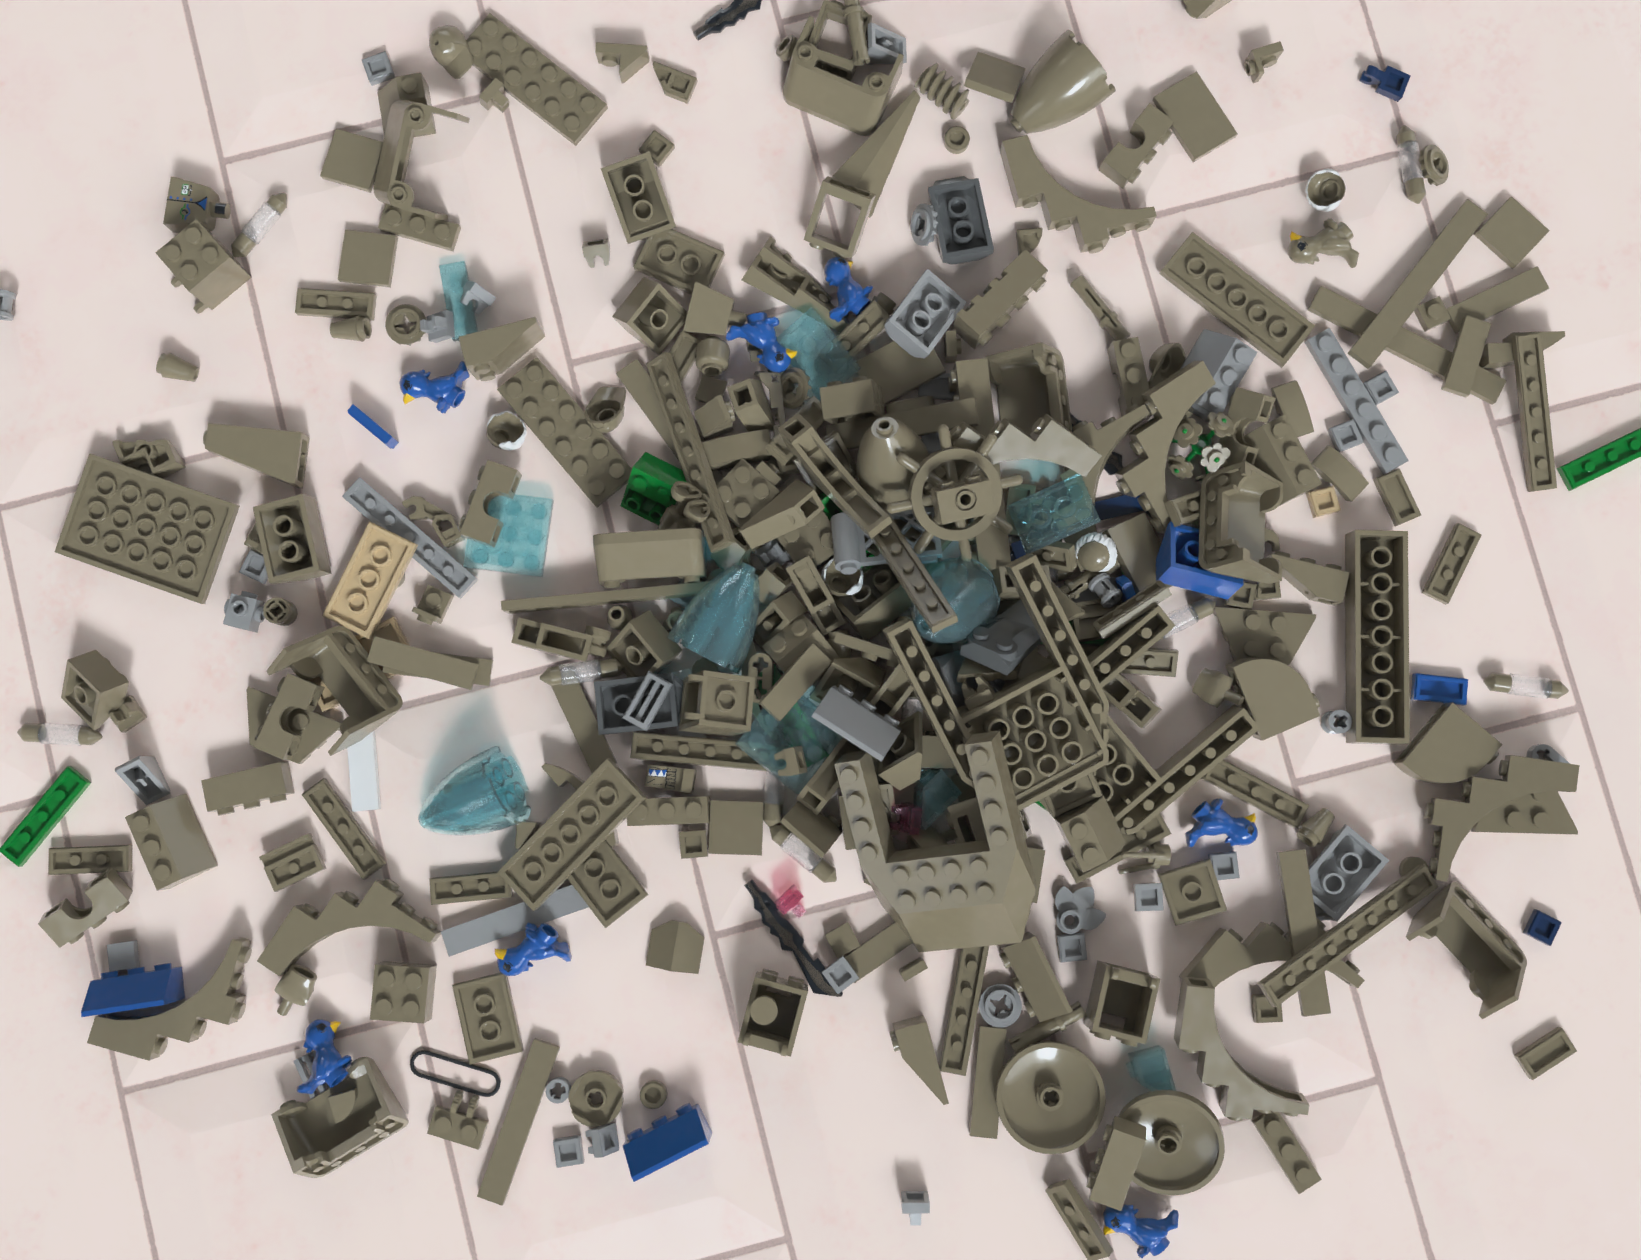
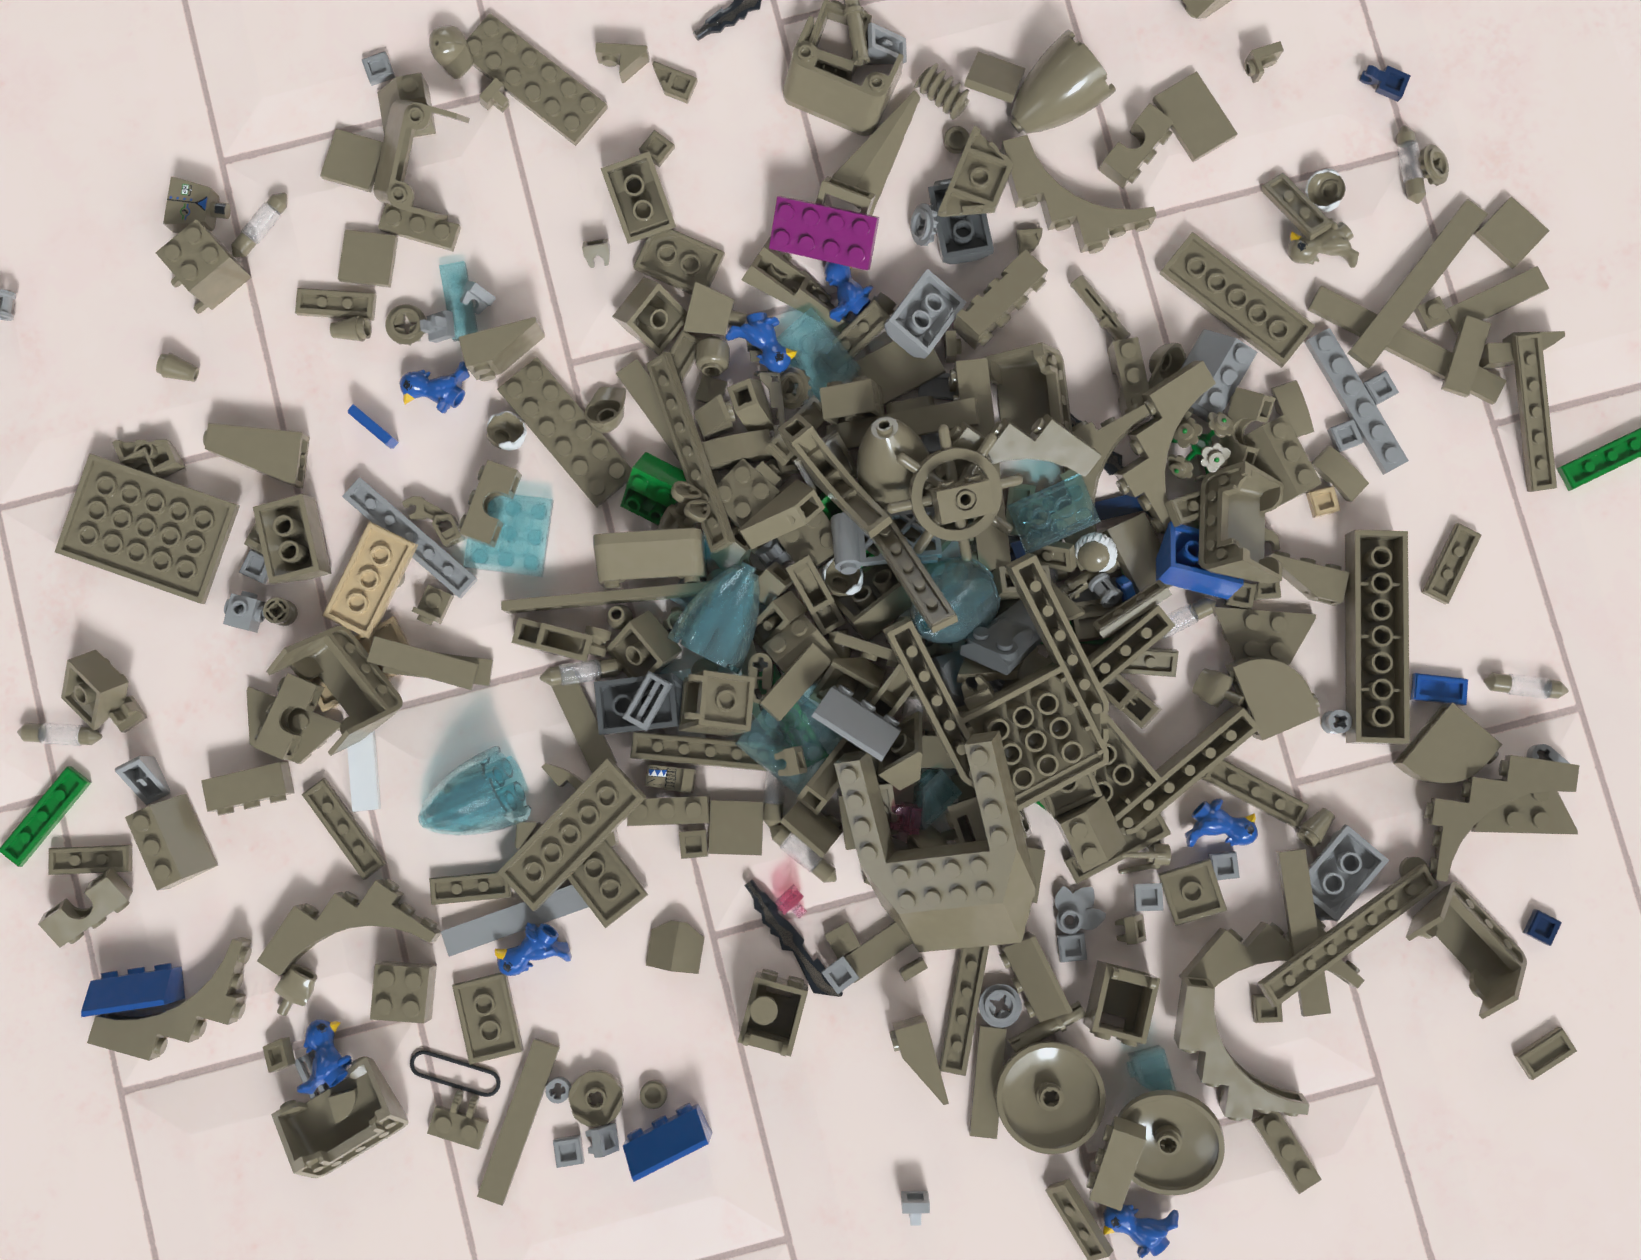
(123, 955): light grey tile -> none
(279, 1054): none -> dark tan plate
(292, 862): dark tan plate -> none
(786, 47): dark tan tile -> none
(824, 232): none -> magenta plate
(977, 179): none -> dark tan wing
(1134, 929): none -> dark tan tile
(1296, 206): none -> dark tan tile
(1397, 497): dark tan tile -> none

